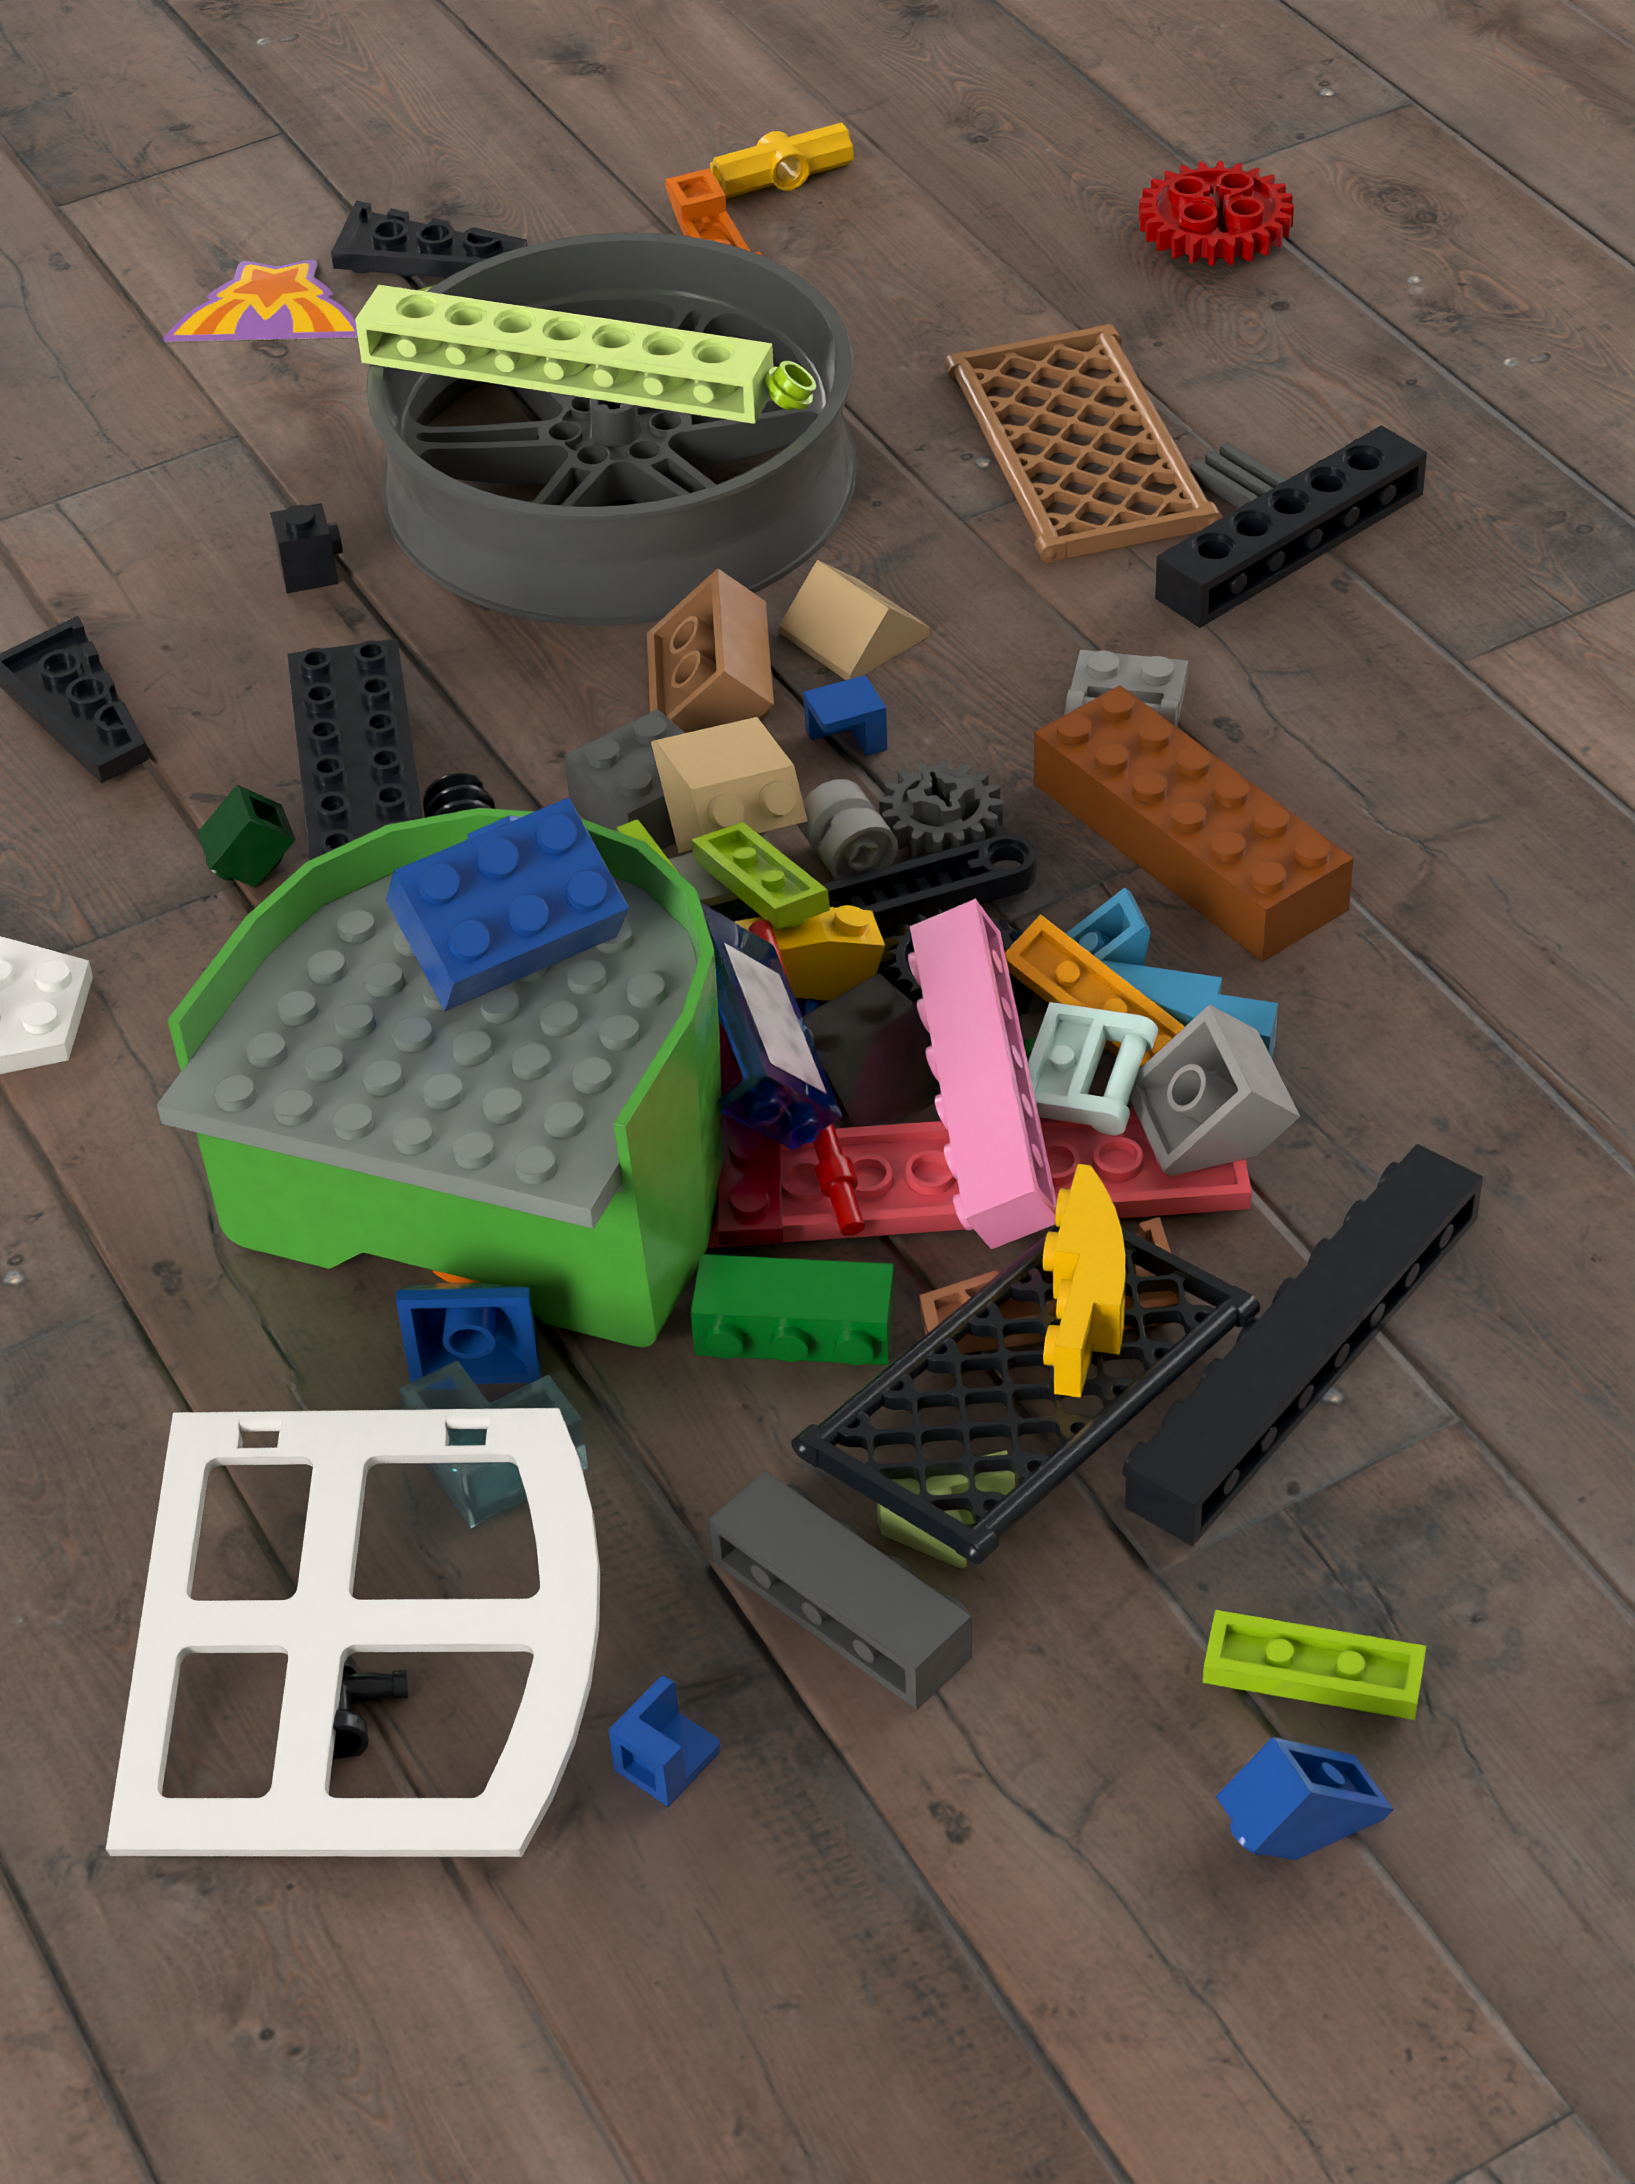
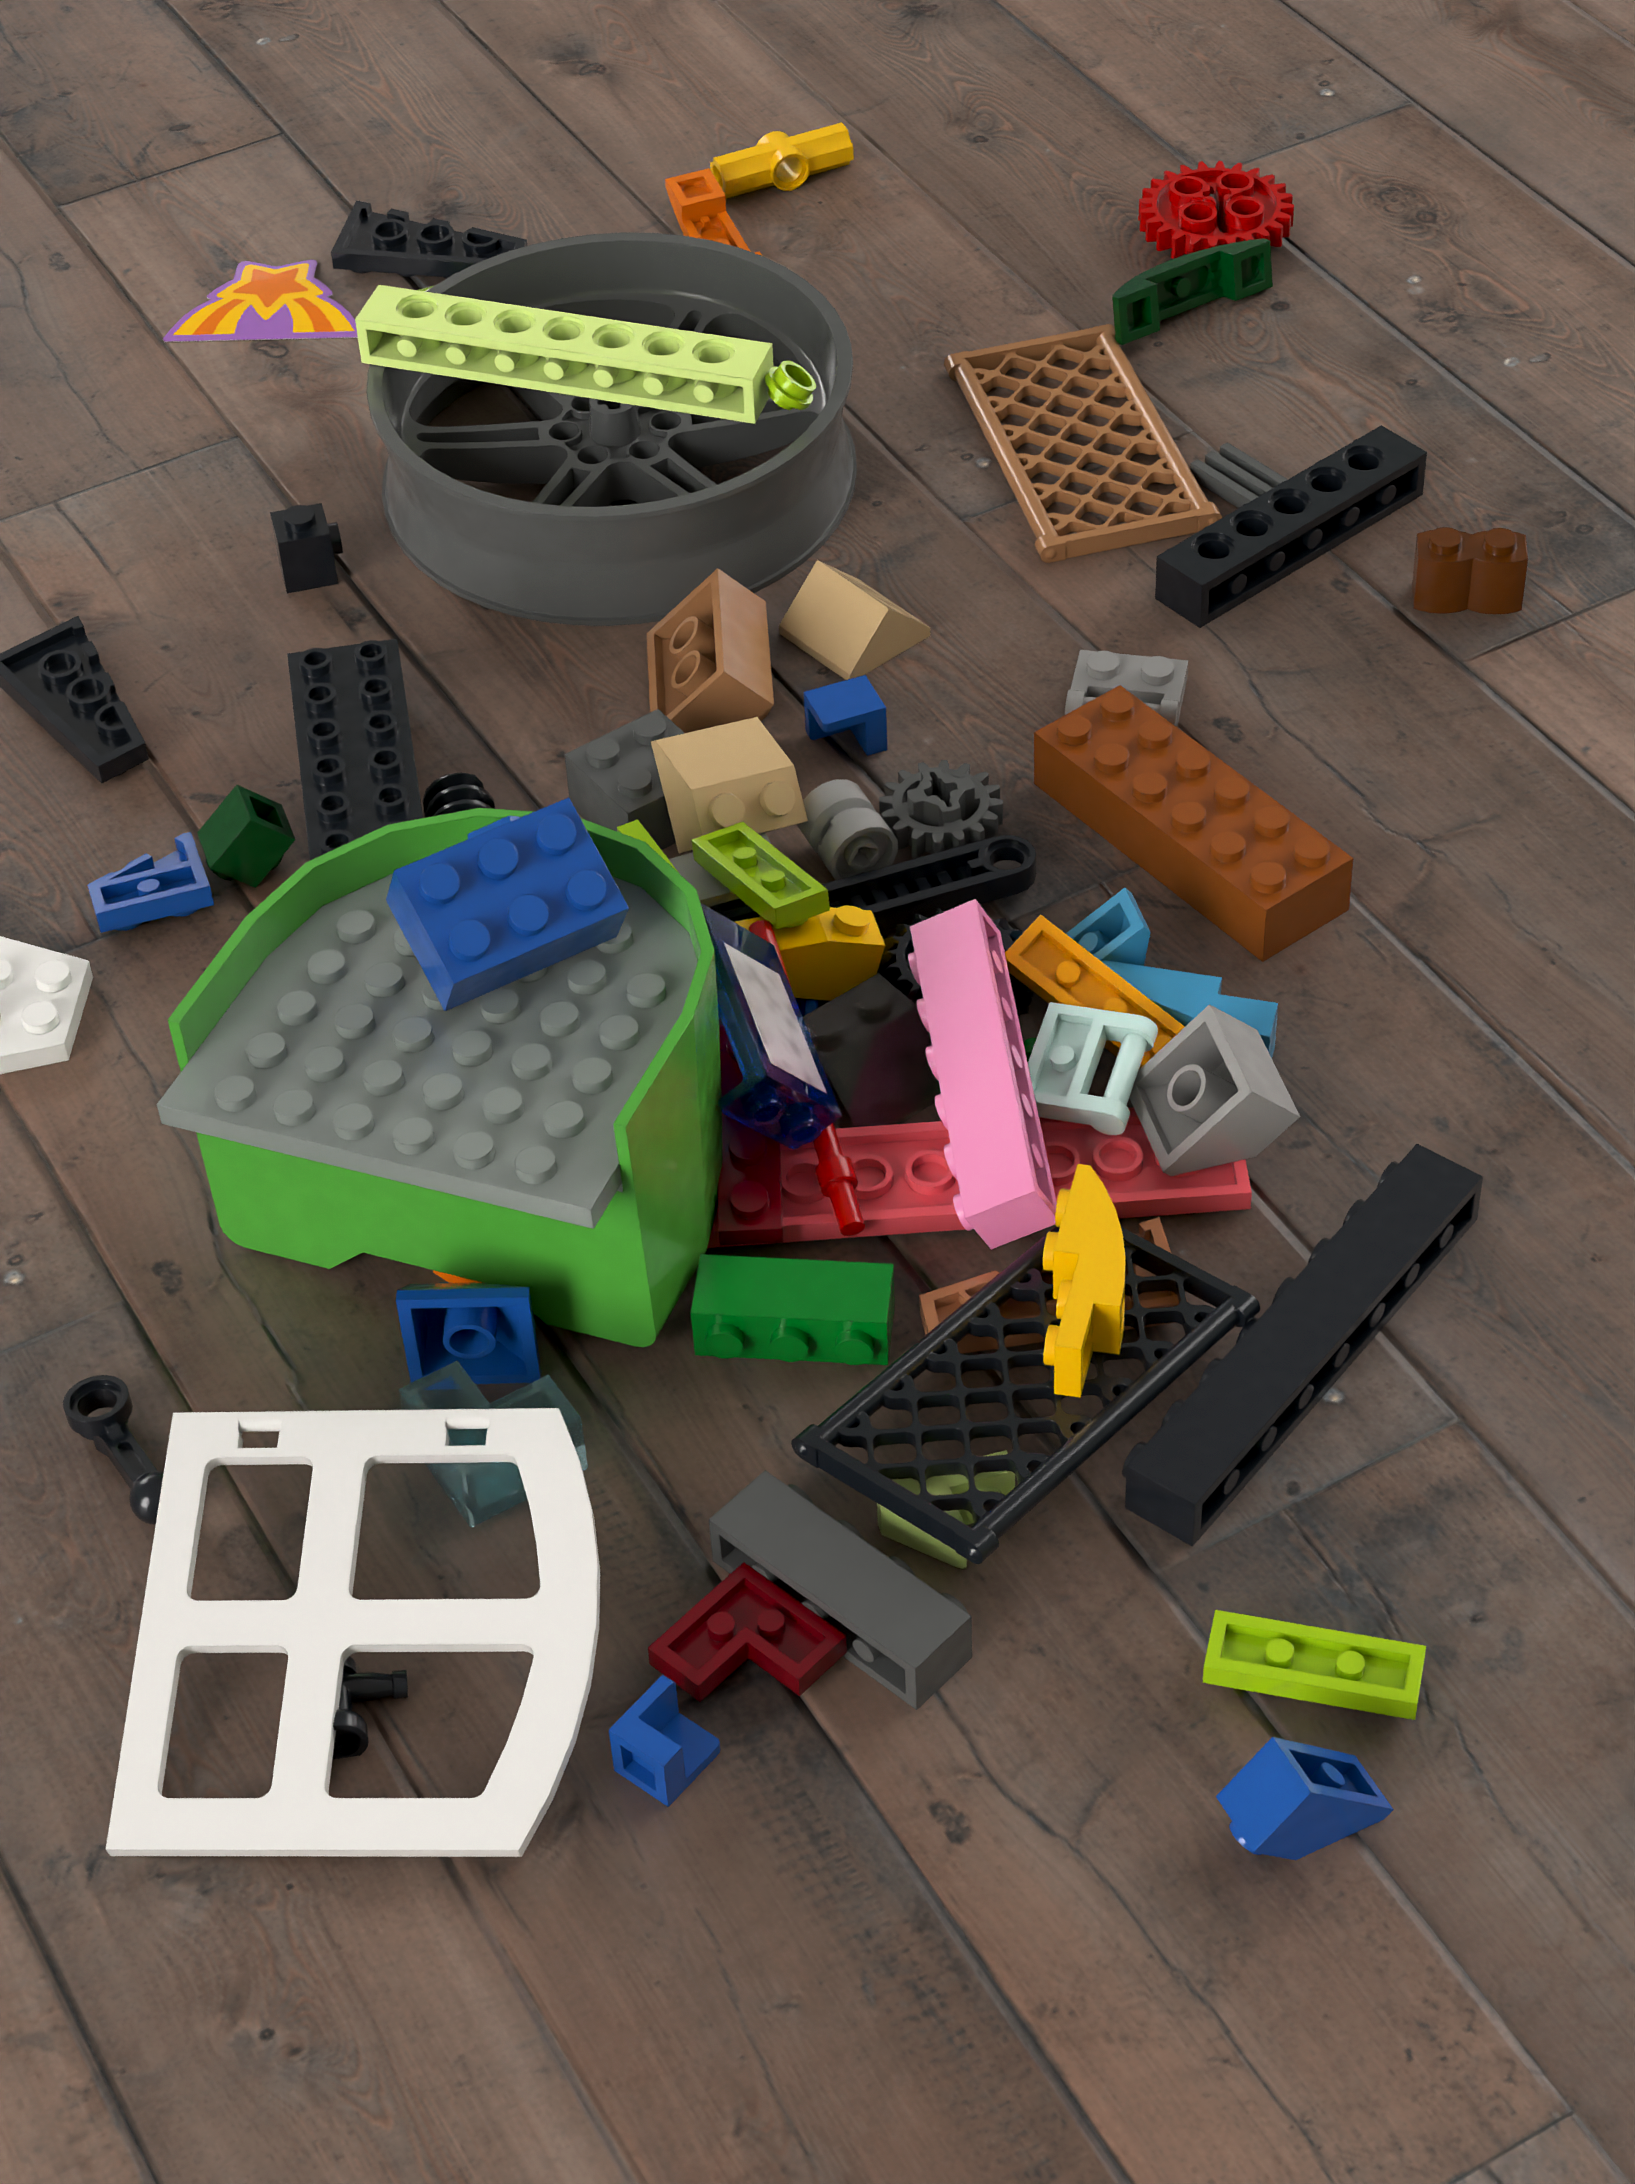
(114, 1438): none -> black piece
(152, 889): none -> blue wing
(742, 1621): none -> dark red plate
(1188, 282): none -> dark green slope
(1469, 571): none -> reddish brown brick

